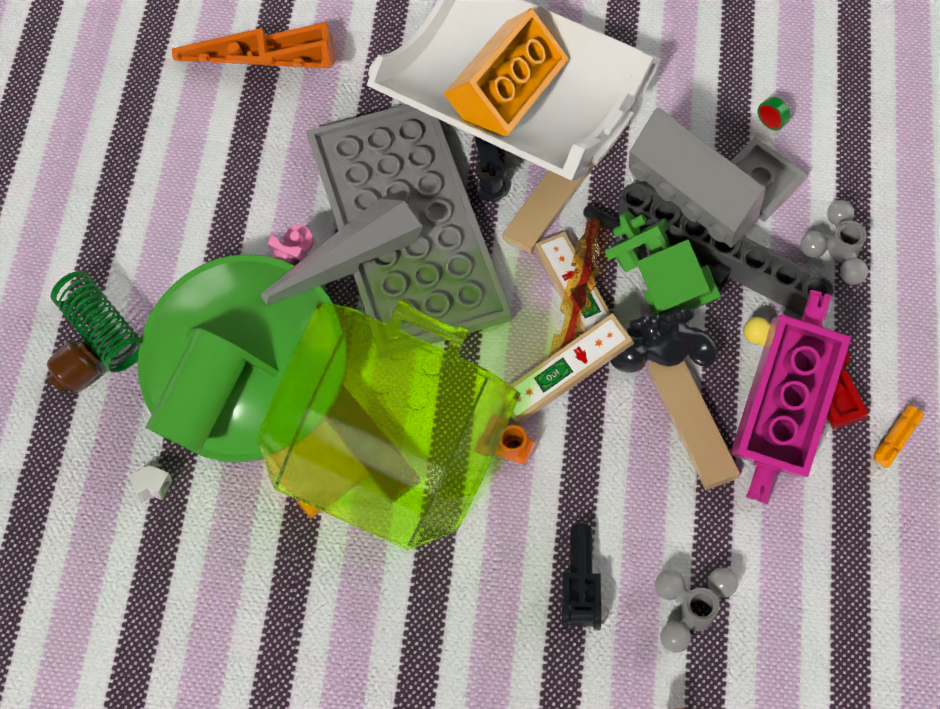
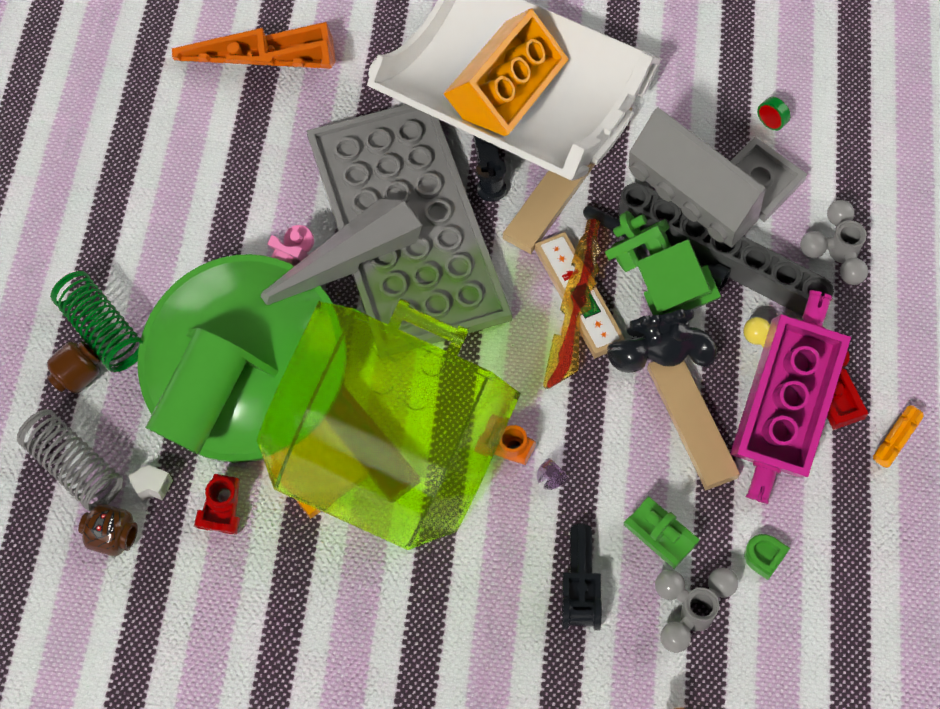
(90, 493): none -> light grey piece
(108, 530): none -> reddish brown head
(216, 514): none -> red plate
(553, 473): none -> clear purple hinge
(569, 366): tile -> none
(661, 532): none -> bright green hips
(765, 554): none -> bright green tile

